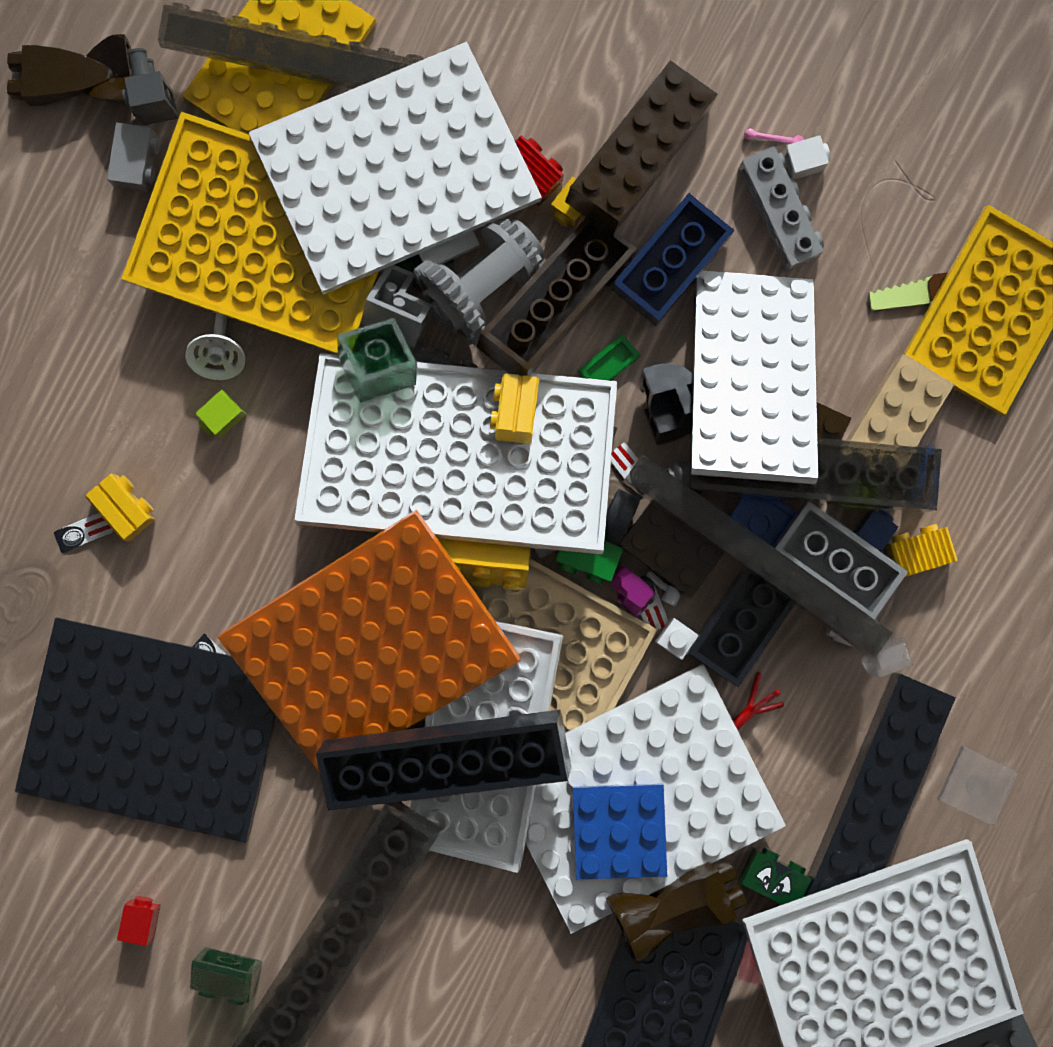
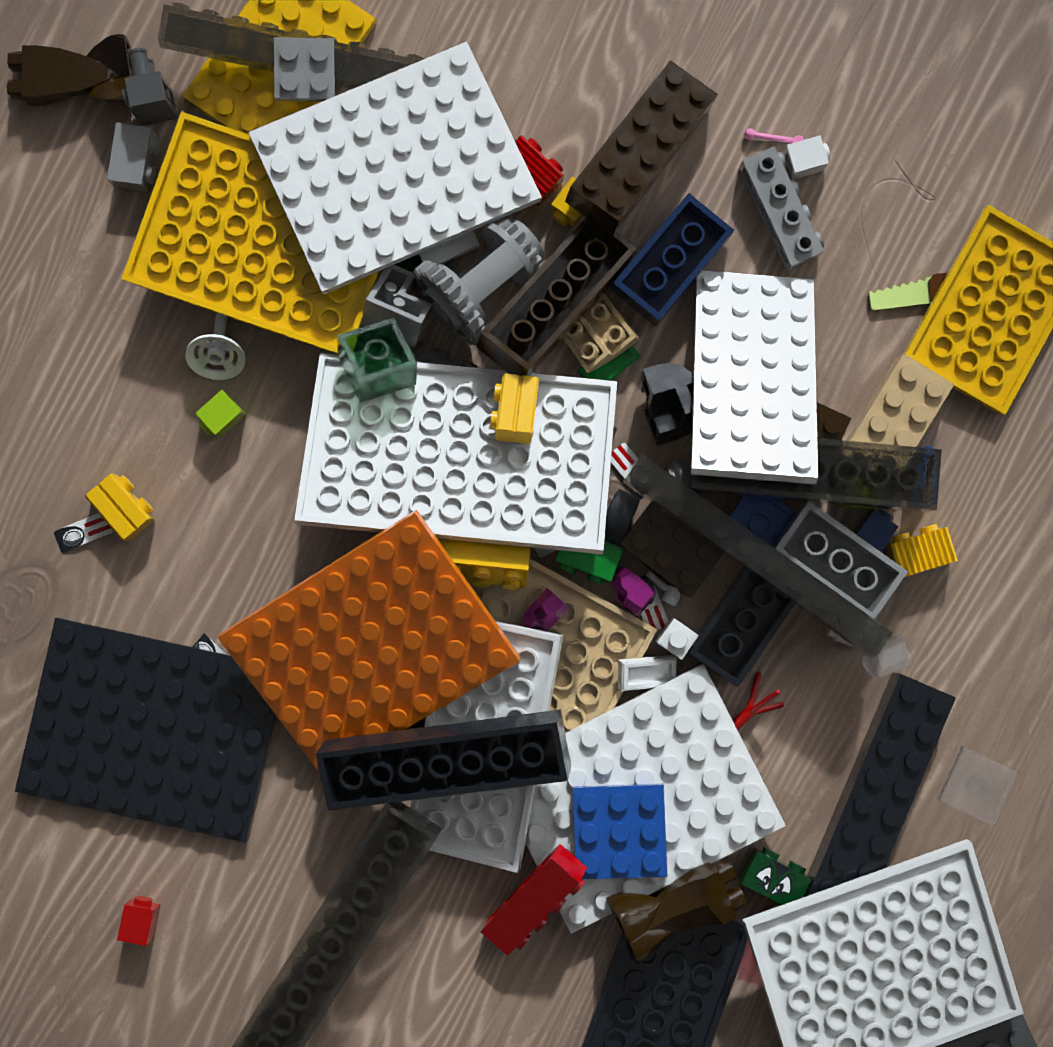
(225, 975): clear green slope -> none
(303, 69): none -> light grey plate
(534, 899): none -> red brick
(544, 611): none -> magenta rock
(600, 335): none -> tan slope
(645, 672): none -> white tile

